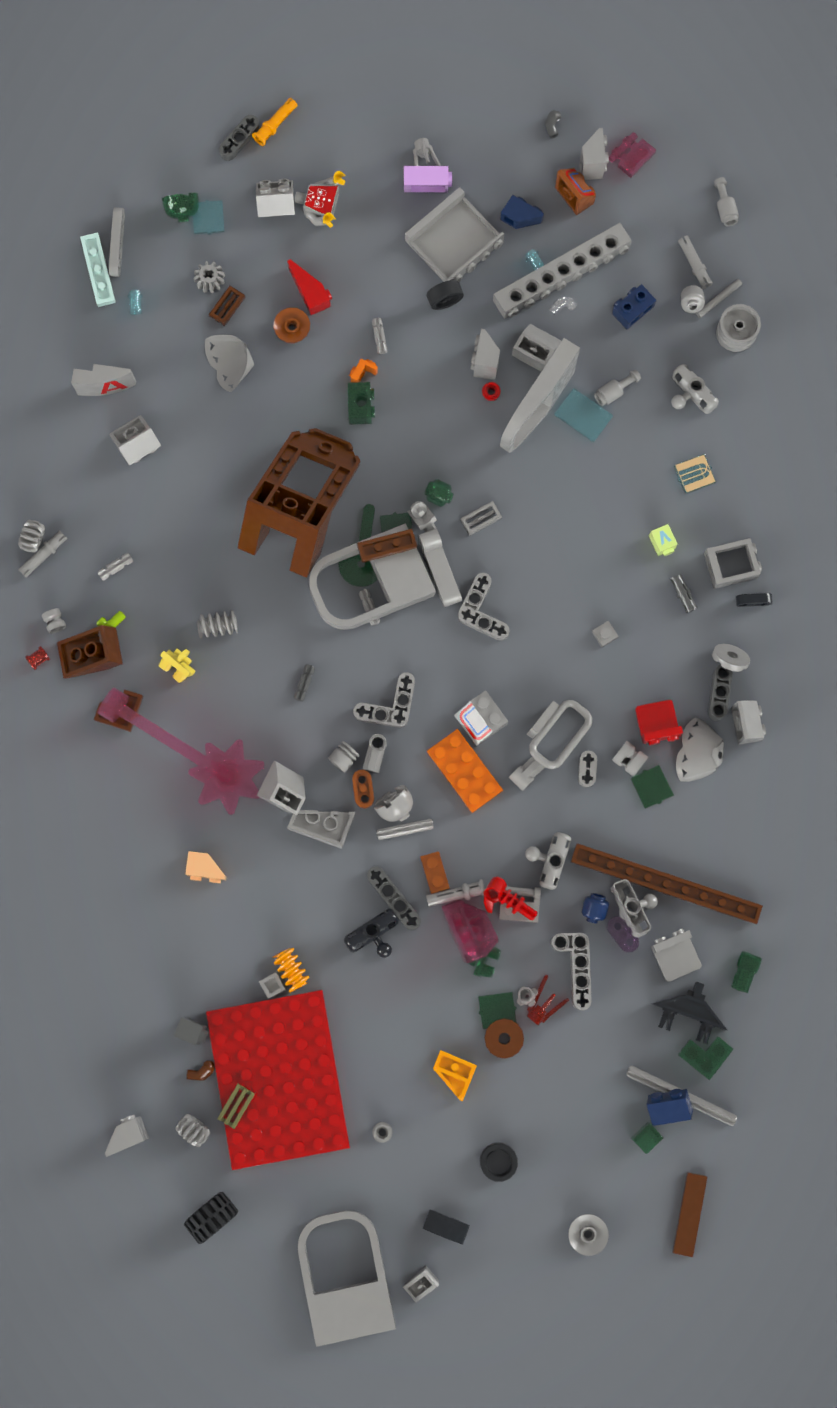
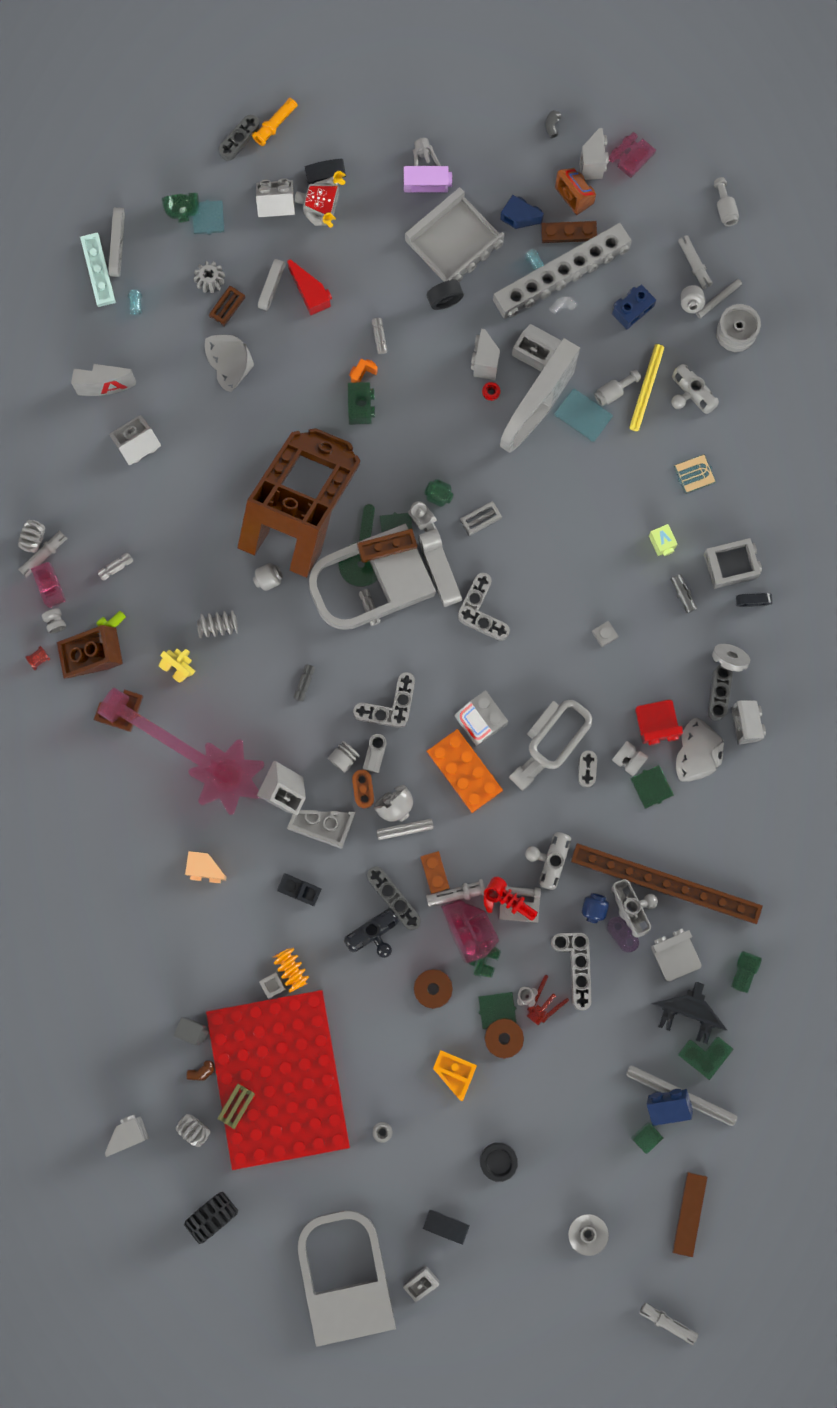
(48, 584): none -> clear pink brick
(267, 576): none -> light grey head
(271, 284): none -> light grey beam
(290, 317): dark orange dish -> none
(299, 889): none -> black slope
(323, 170): none -> black slope
(422, 983): none -> reddish brown tile
(568, 231): none -> reddish brown plate
(646, 387): none -> light yellow axle
(661, 1319): none -> light grey pin

